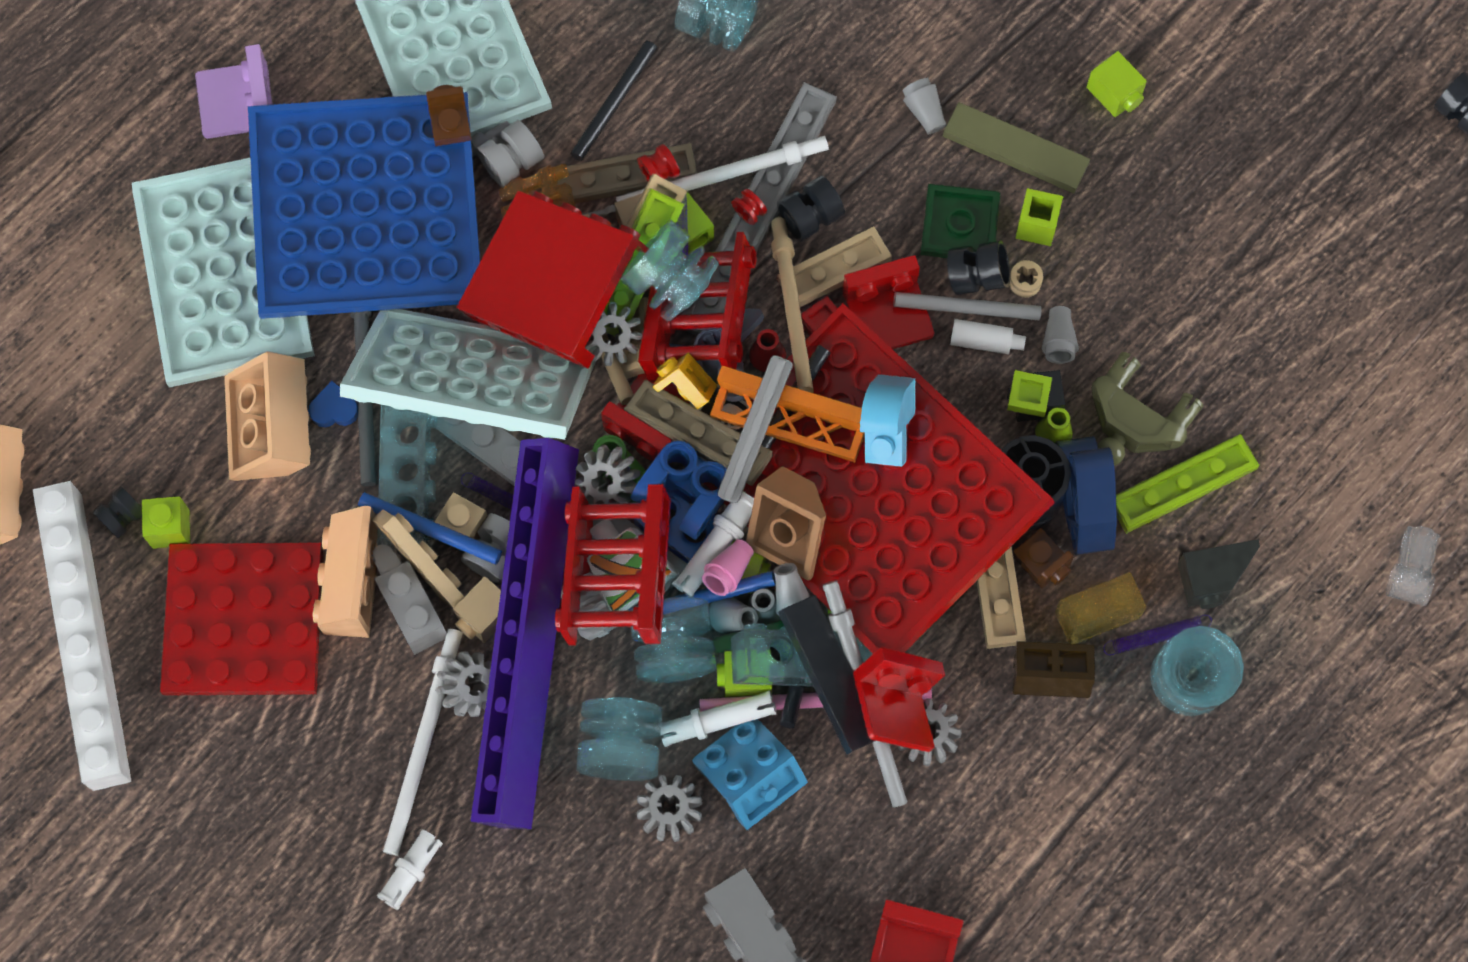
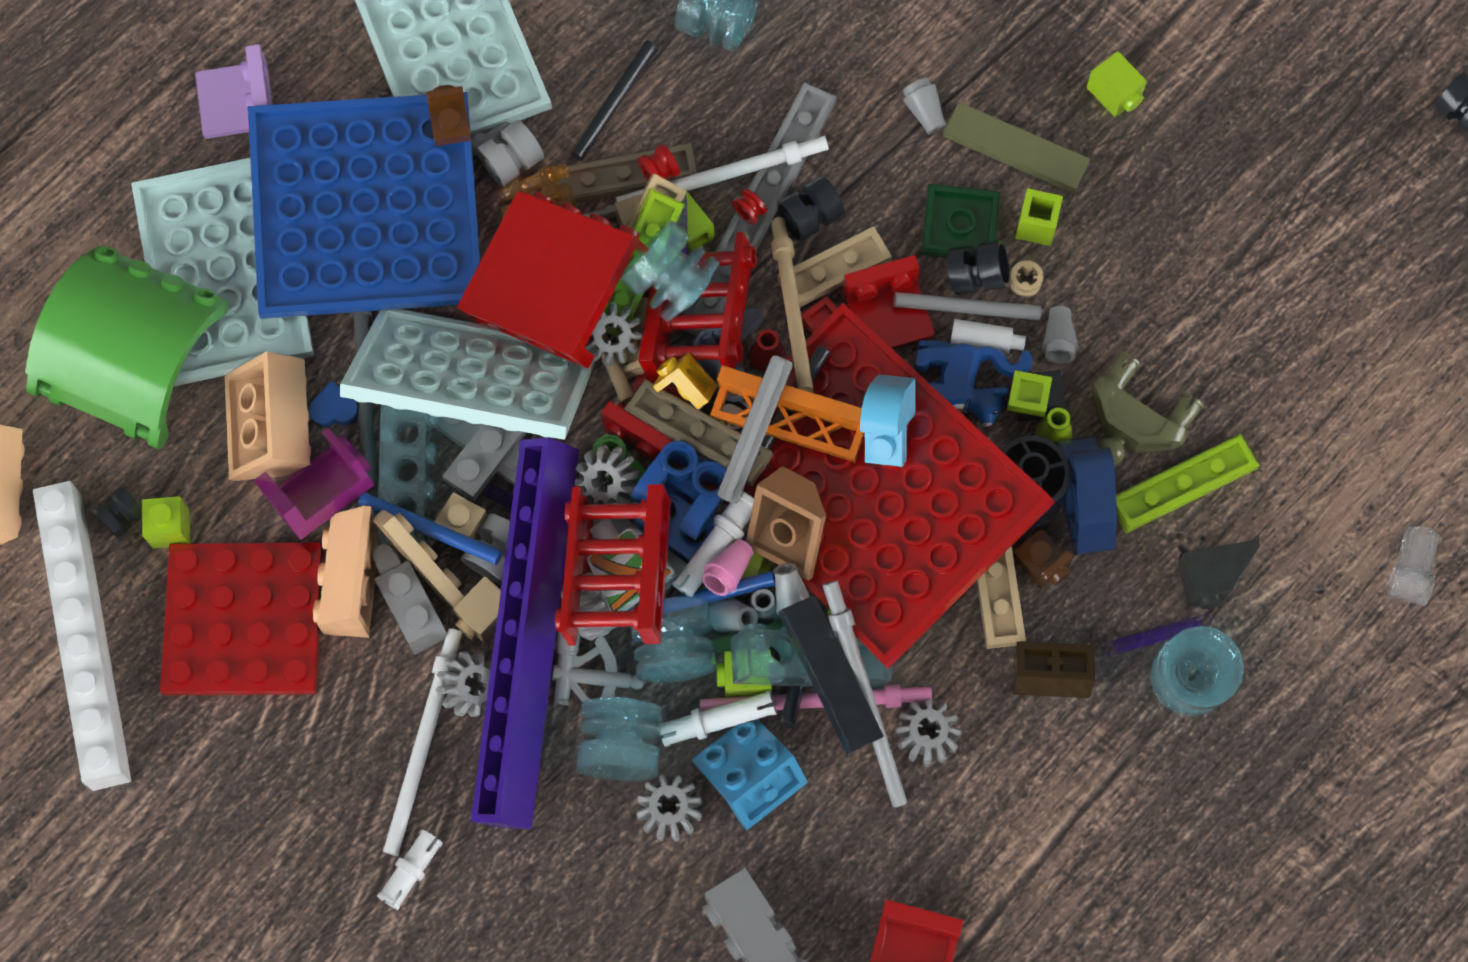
(118, 340): none -> bright green hinge
(319, 489): none -> magenta panel
(481, 459): none -> light grey plate
(568, 674): none -> light grey piece
(891, 697): red bracket -> none
(959, 371): none -> blue animal
(1100, 608): clear yellow brick -> none

